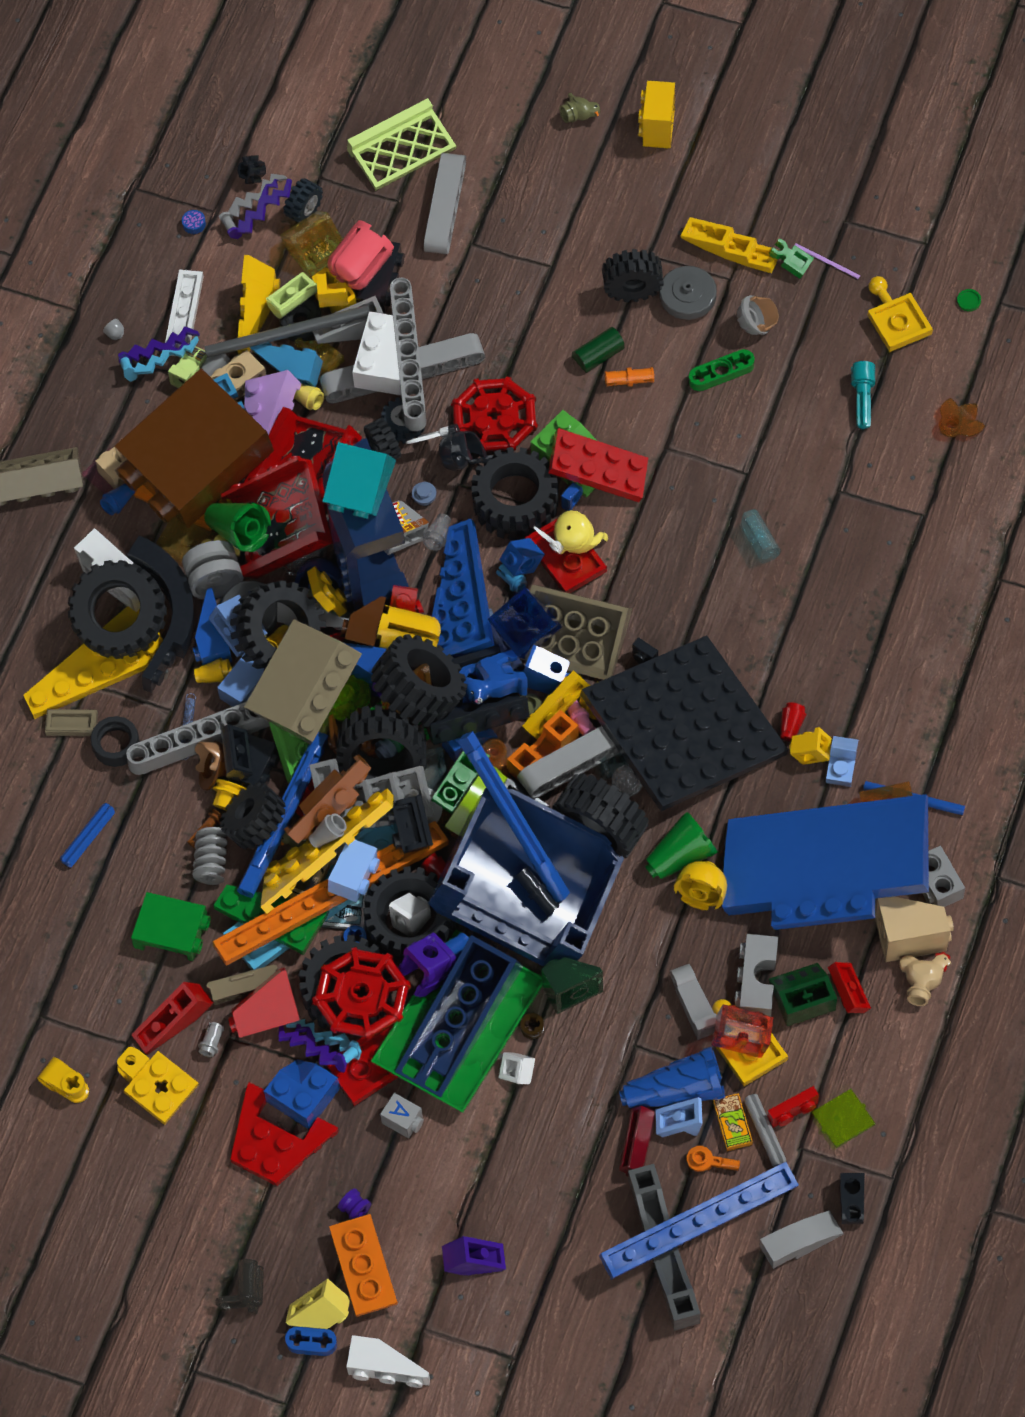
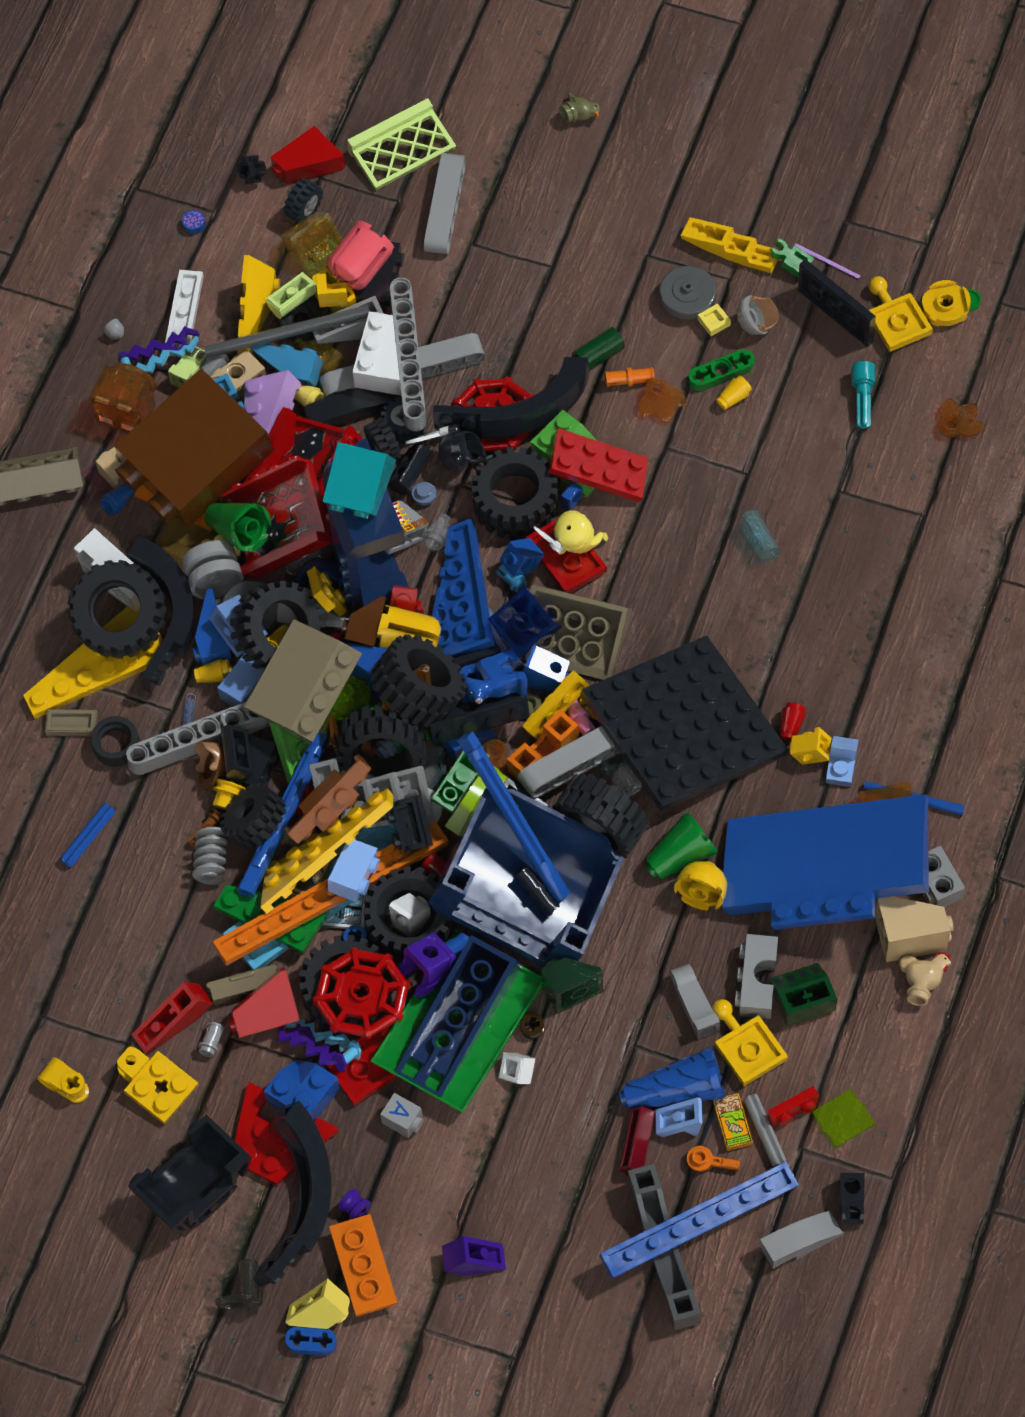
(123, 396): none -> clear orange piece
(171, 925): green panel -> none
(195, 1177): none -> black cylinder
(263, 200): piece -> none
(307, 158): none -> red slope
(314, 1190): none -> black arch
(328, 830): light grey cone -> none
(347, 406): none -> black slope
(378, 1360): white slope -> none
(409, 469): none -> black brick
(523, 415): none -> black arch
(632, 275): black tyre -> none
(643, 651): black plate -> none
(657, 114): yellow brick -> none
(661, 403): none -> clear orange plate
(714, 320): none -> light yellow plate
(734, 392): none -> yellow cone
(742, 1031): clear red window -> none
(836, 303): none -> black tile
(849, 987): red plate -> none
(943, 315): none -> yellow plate

